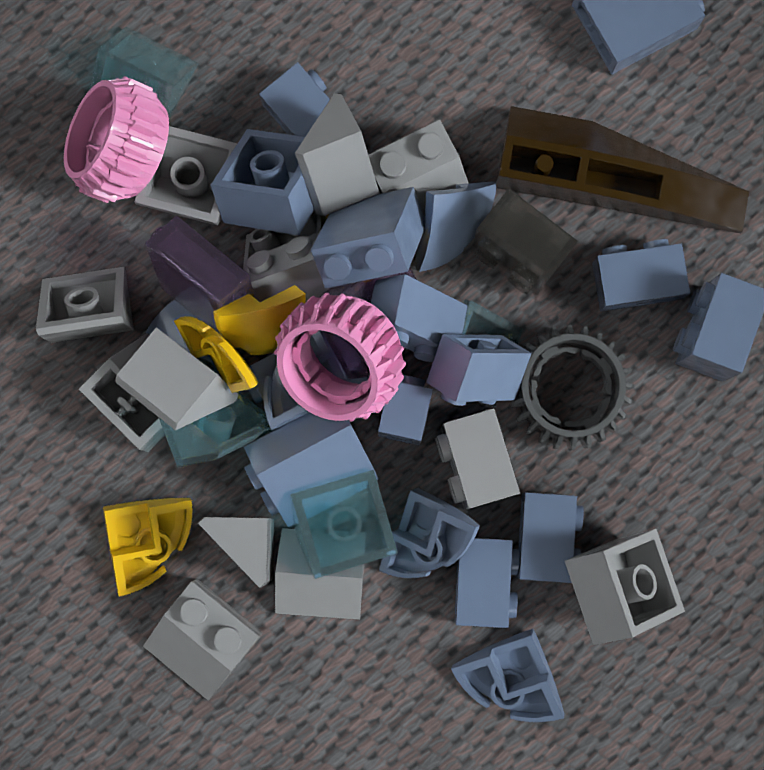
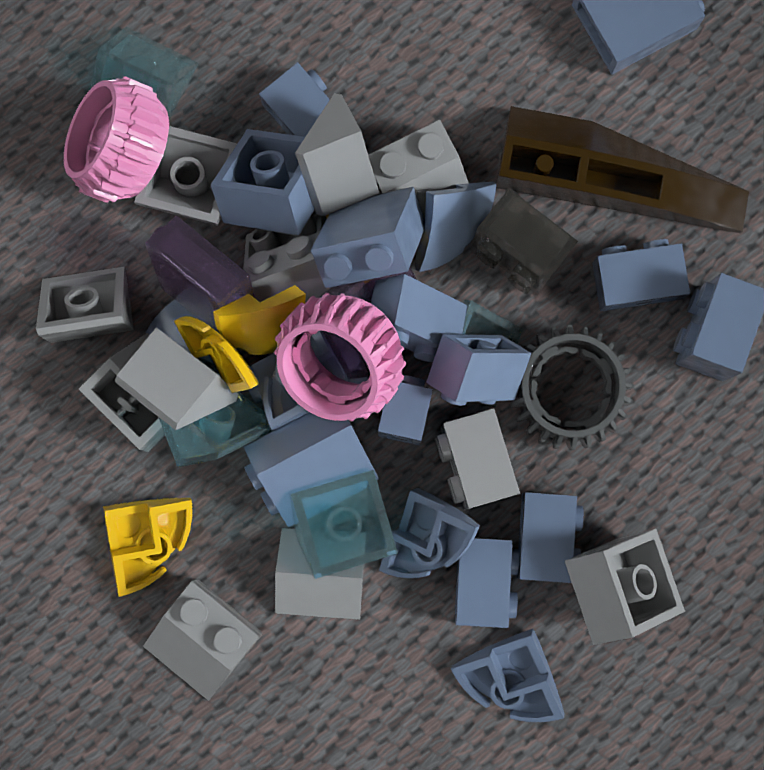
(246, 542): light grey slope -> none

